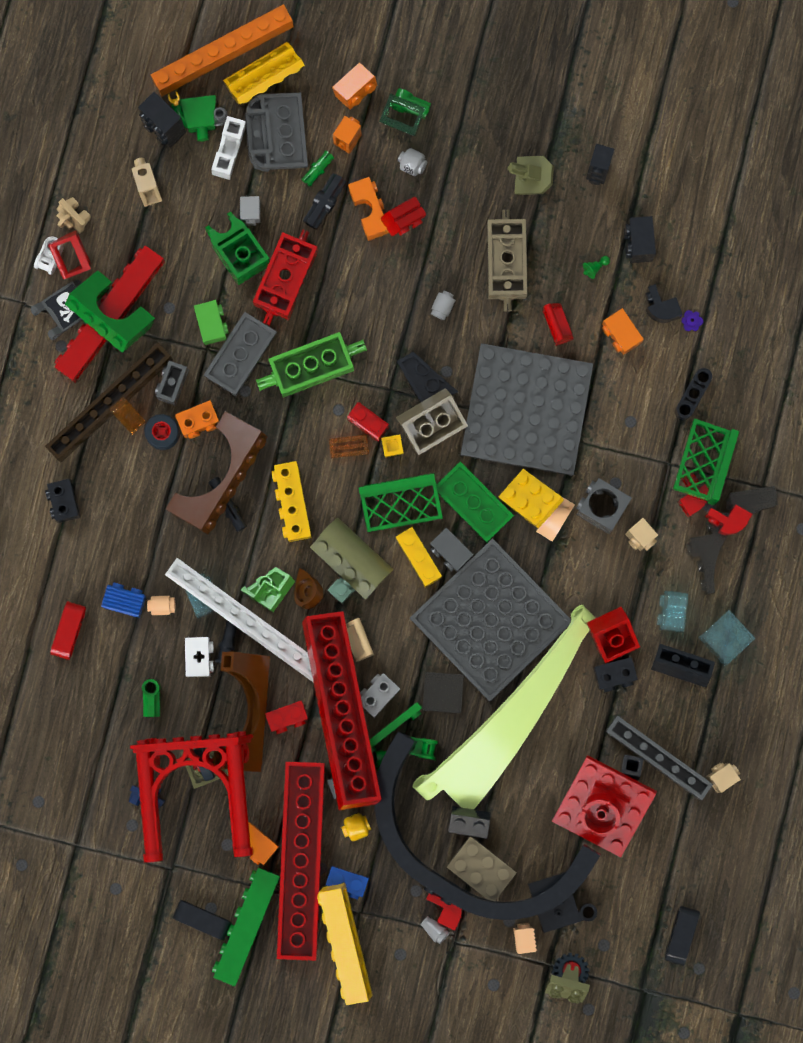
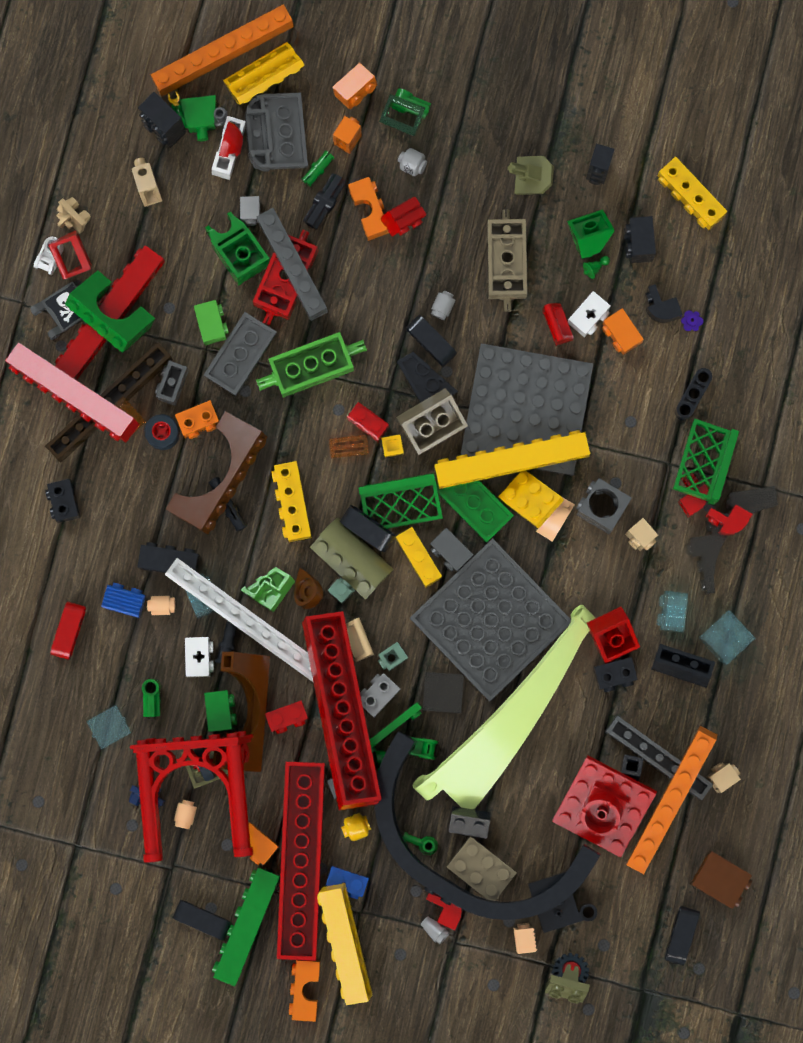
(72, 393): none -> brick
(108, 727): none -> clear light blue piece
(160, 559): none -> black brick
(185, 814): none -> light nougat brick
(219, 711): none -> green brick
(232, 141): none -> red brick
(292, 264): none -> dark grey brick
(302, 1007): none -> orange arch
(367, 528): none -> black beam
(395, 650): none -> sand green brick
(421, 843): none -> green bar
(431, 340): none -> black beam
(511, 460): none -> yellow brick
(579, 319): none -> white brick
(590, 232): none -> green slope
(672, 799): none -> orange brick
(691, 193): none -> yellow brick
(721, 880): none -> reddish brown brick

